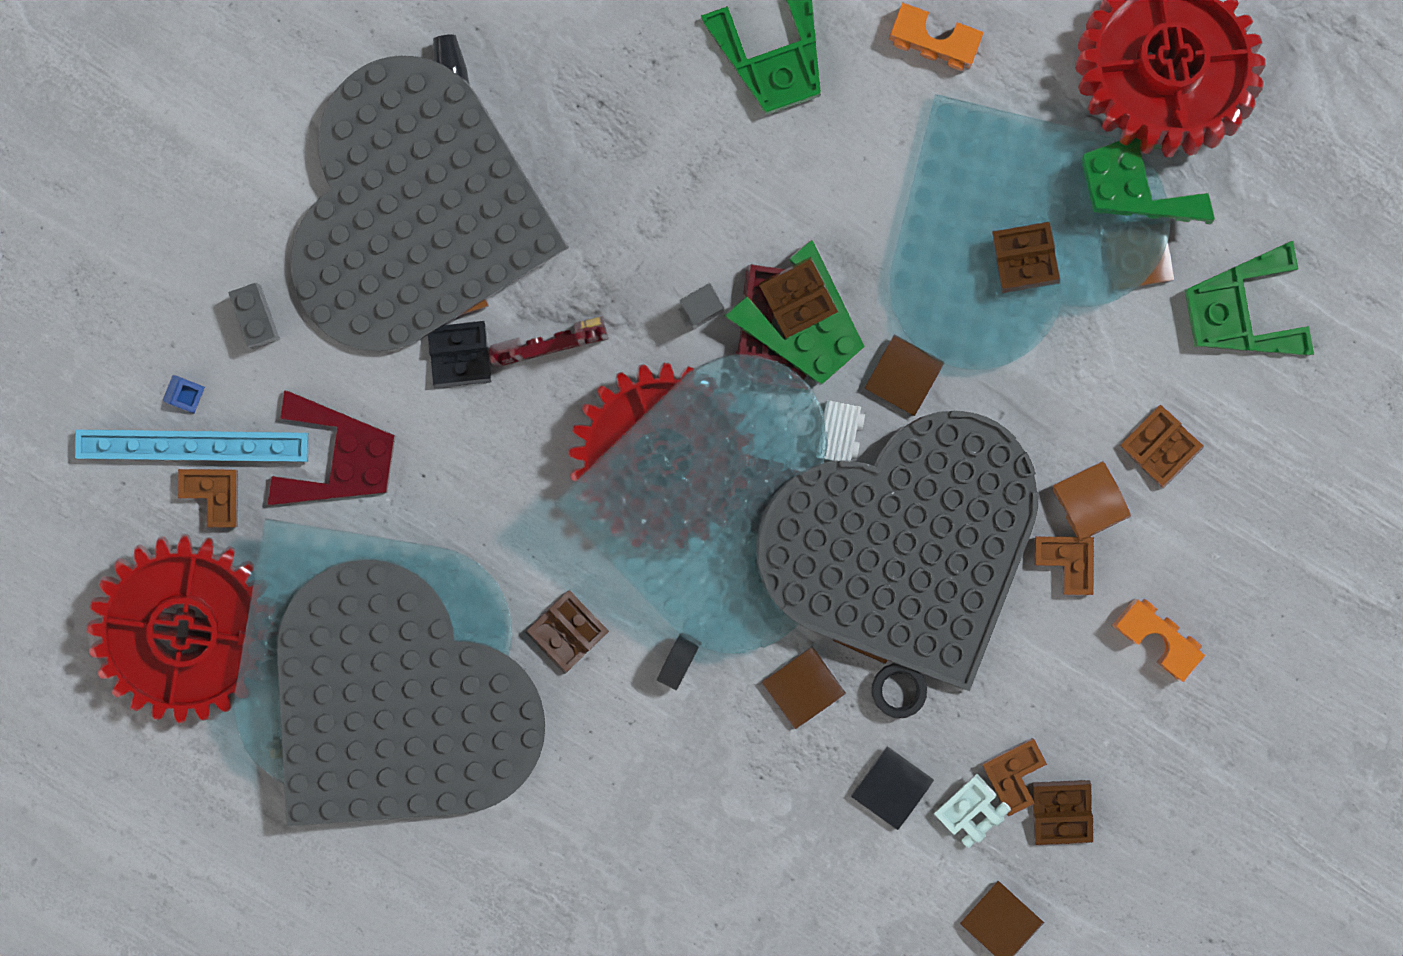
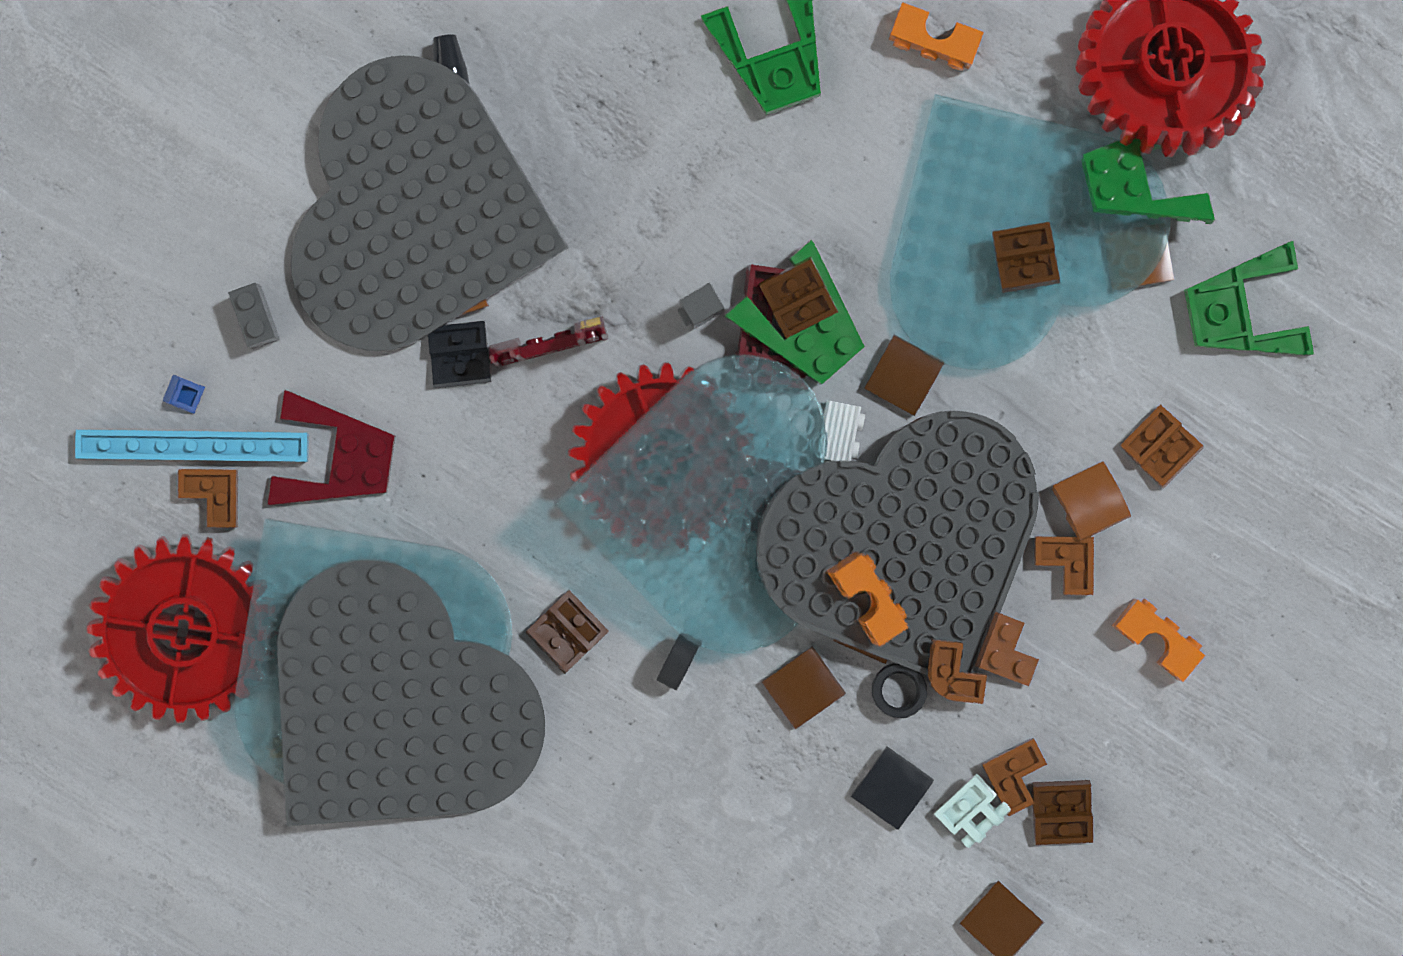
(884, 618): none -> orange arch
(946, 675): none -> dark orange plate
(999, 651): none -> dark orange plate

